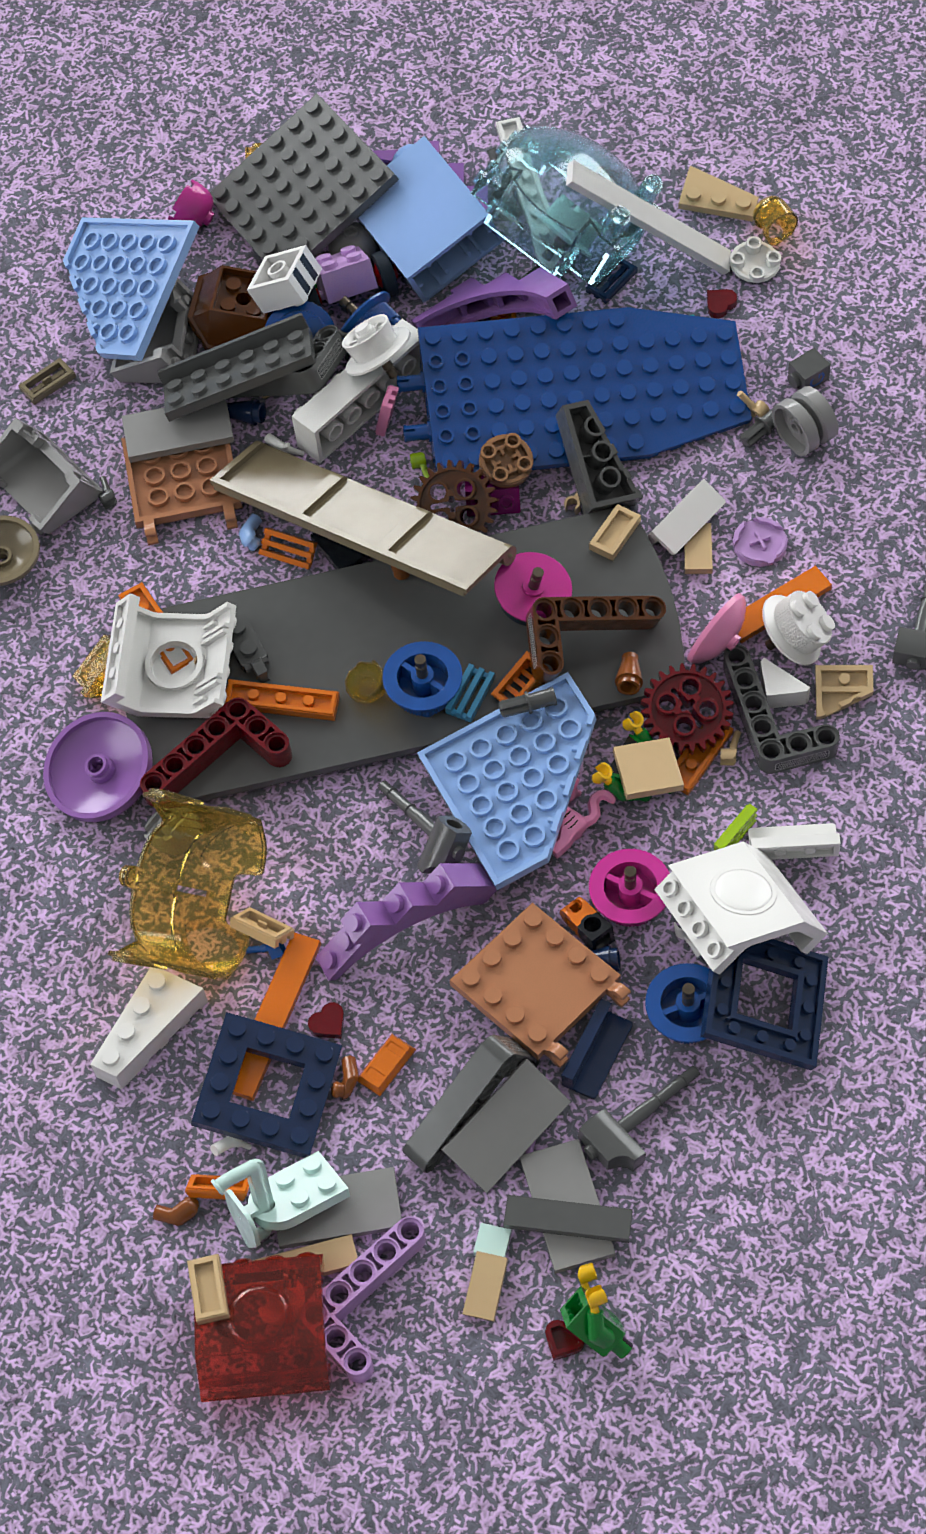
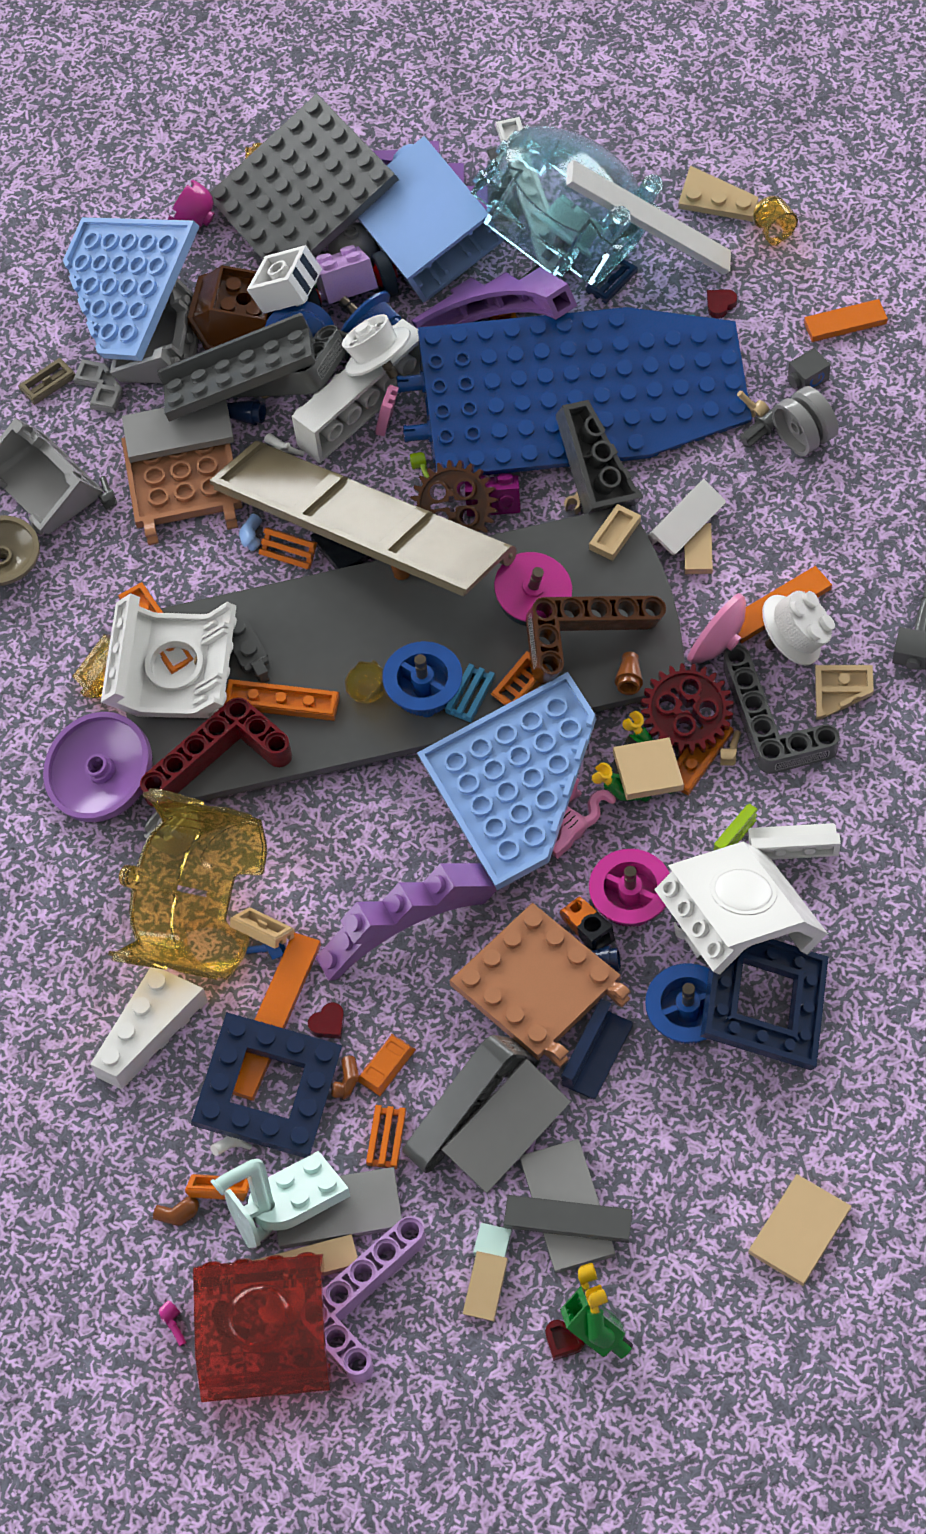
(107, 391): none -> light grey tile
(167, 1313): none -> dark pink hand
(208, 1289): tan tile -> none
(389, 1112): none -> orange tile
(446, 835): dark grey piece -> none
(506, 460): medium nougat tile -> none
(527, 702): dark grey axle -> none
(610, 1140): dark grey piece -> none
(755, 260): white dish -> none
(760, 542): lavender tile -> none
(781, 687): white slope -> none
(799, 1230): none -> tan tile
(845, 320): none -> orange tile

